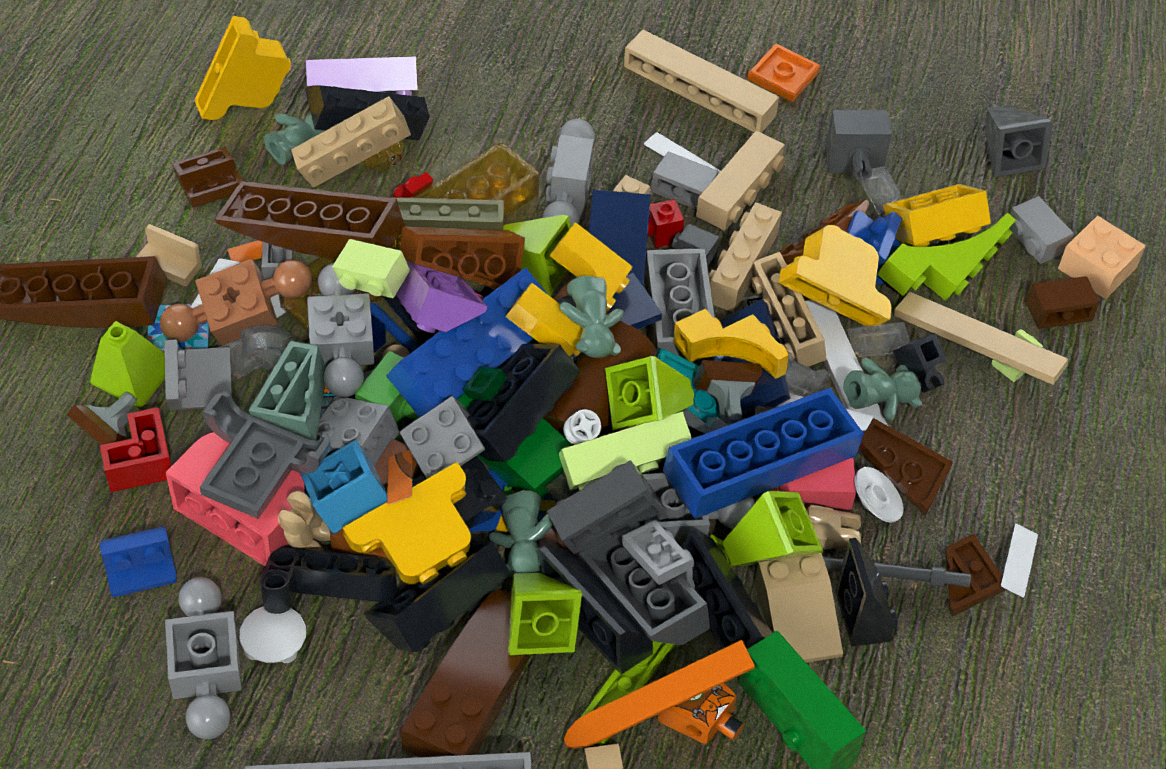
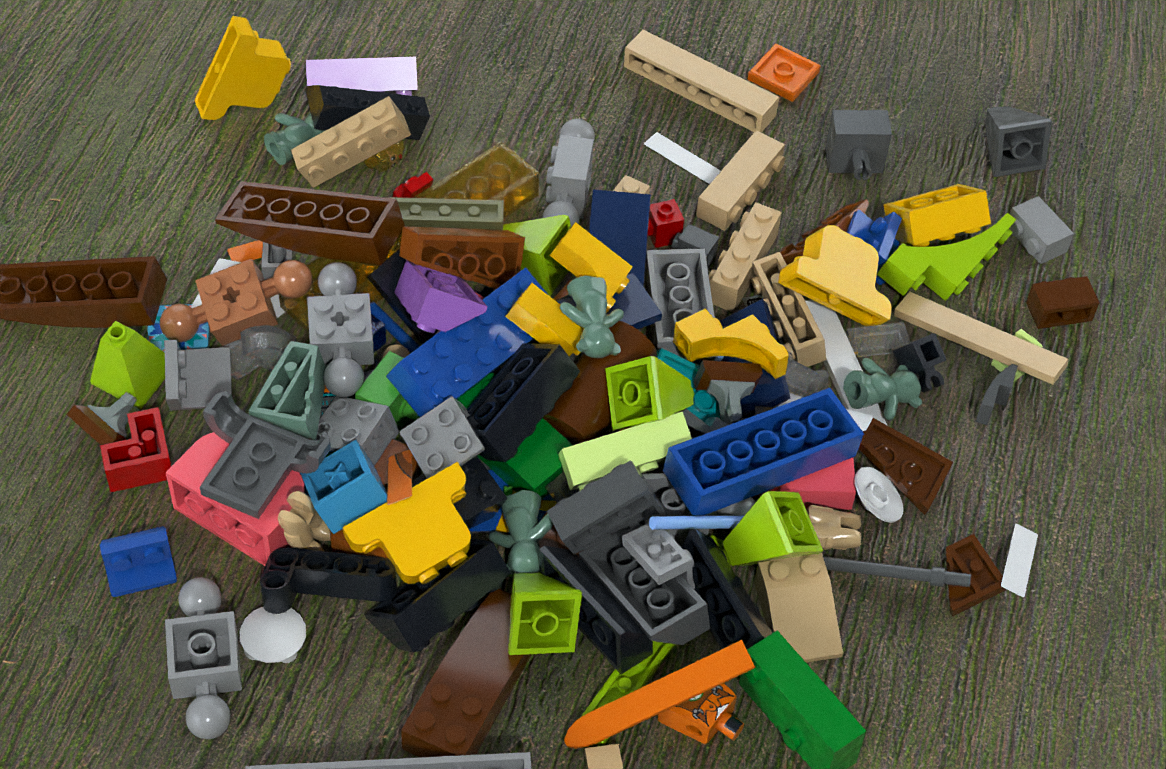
(175, 254): tan panel -> none
(207, 176): reddish brown slope -> none
(371, 268): yellowish green brick -> none
(484, 383): dark green plate -> none
(588, 423): white wheel -> none
(682, 179): light grey brick -> none
(694, 522): none -> light blue bar
(864, 599): black slope -> none
(881, 189): clear tile -> none
(997, 393): none -> dark grey slope
(1102, 255): light nougat brick -> none

